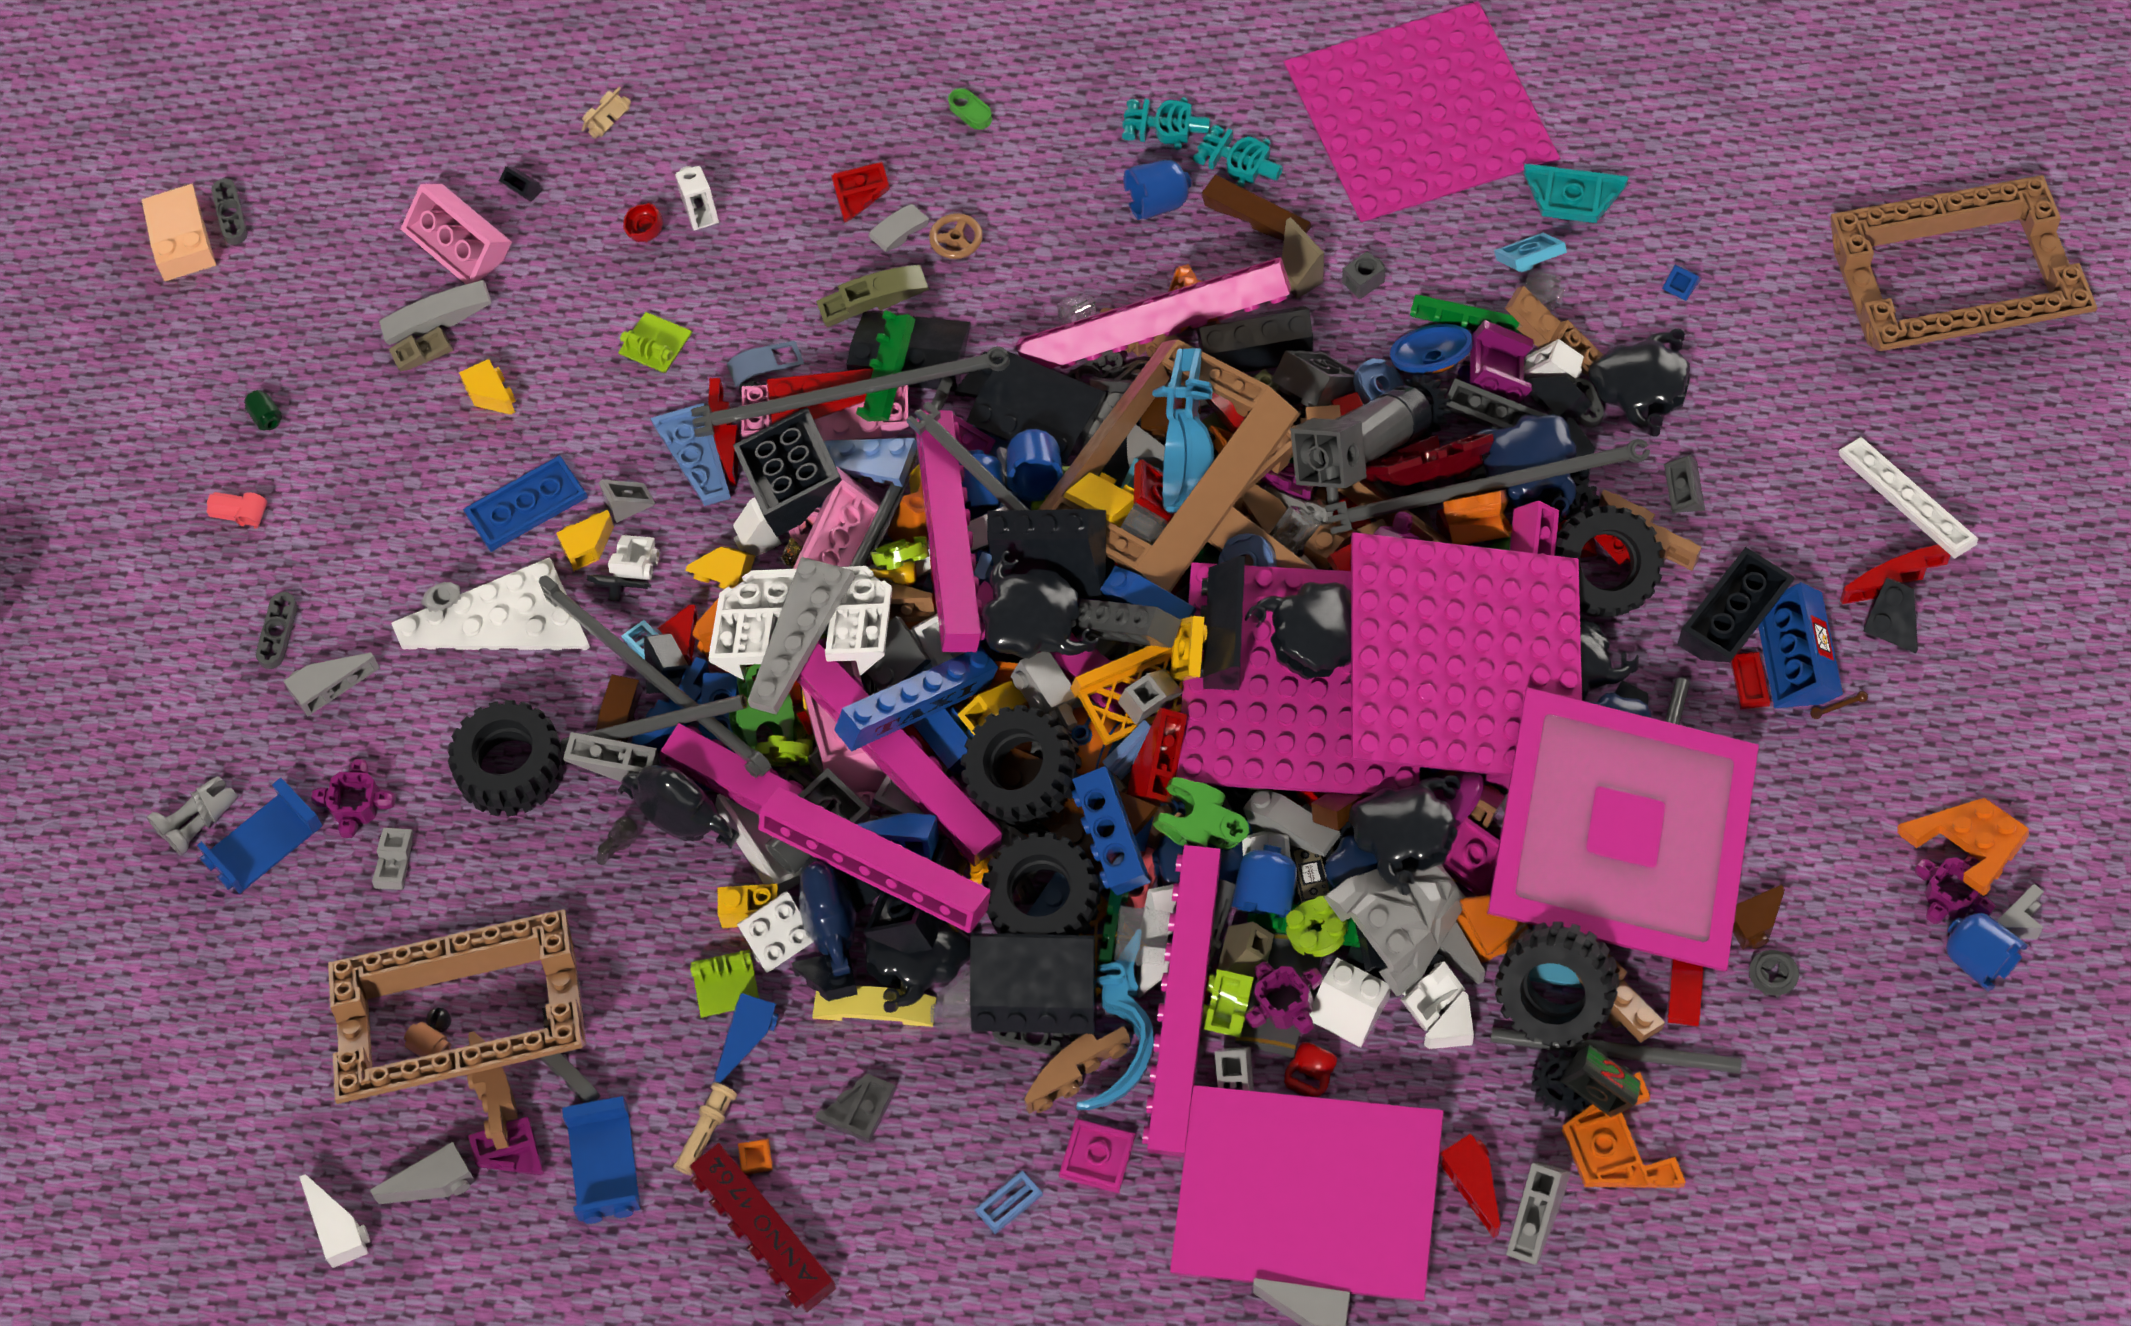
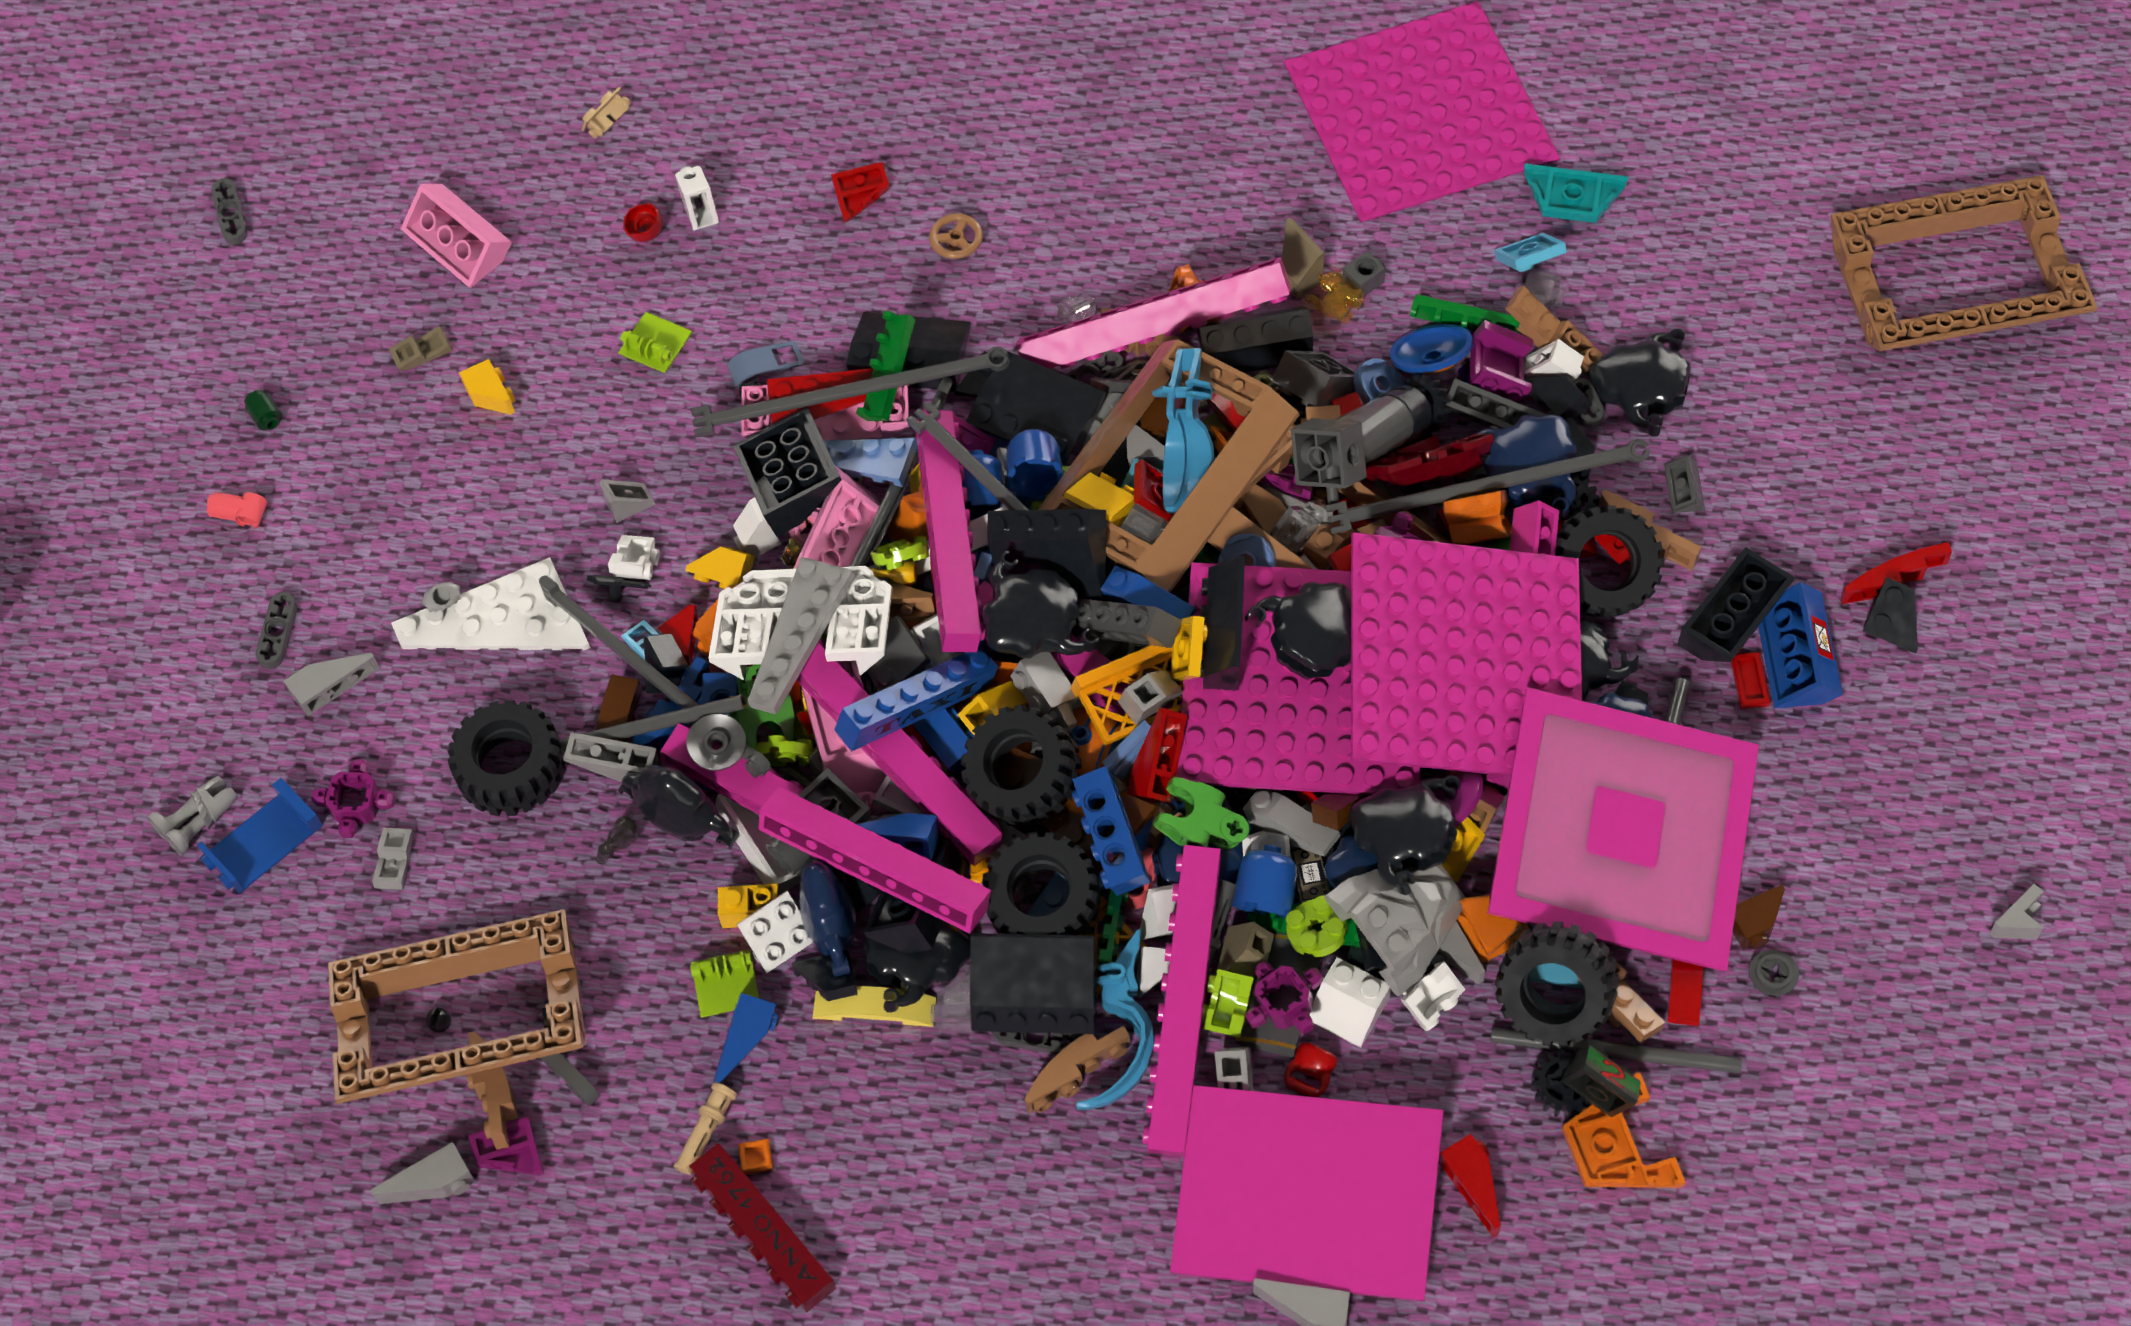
(177, 232): light nougat slope -> none
(337, 1230): white slope -> none
(425, 1040): nougat brick -> none
(439, 309): light grey slope -> none
(511, 175): black piece -> none
(525, 503): blue tile -> none
(586, 540): yellow slope -> none
(602, 1159): blue panel -> none
(693, 454): medium blue wing -> none
(715, 729): none -> flat silver dish
(725, 434): red slope -> none
(859, 1108): flat silver wing -> none
(872, 291): olive slope -> none
(895, 228): light grey slope -> none
(974, 113): bright green piece -> none
(1012, 1214): medium blue tile -> none
(1097, 1155): dark pink tile -> none
(1139, 120): teal torso -> none
(1142, 935): clear piece -> none
(1156, 188): blue cylinder -> none
(1242, 204): reddish brown slope -> none
(1254, 156): teal torso -> none
(1338, 297): none -> clear yellow animal
(1453, 1027): white slope -> none
(1473, 857): dark pink tile -> none
(1537, 1211): light grey slope -> none
(1681, 282): blue slope -> none
(1816, 712): reddish brown hinge -> none
(1908, 497): white tile -> none
(1942, 904): magenta piece -> none
(1979, 830): orange wing -> none
(1983, 948): blue cylinder -> none

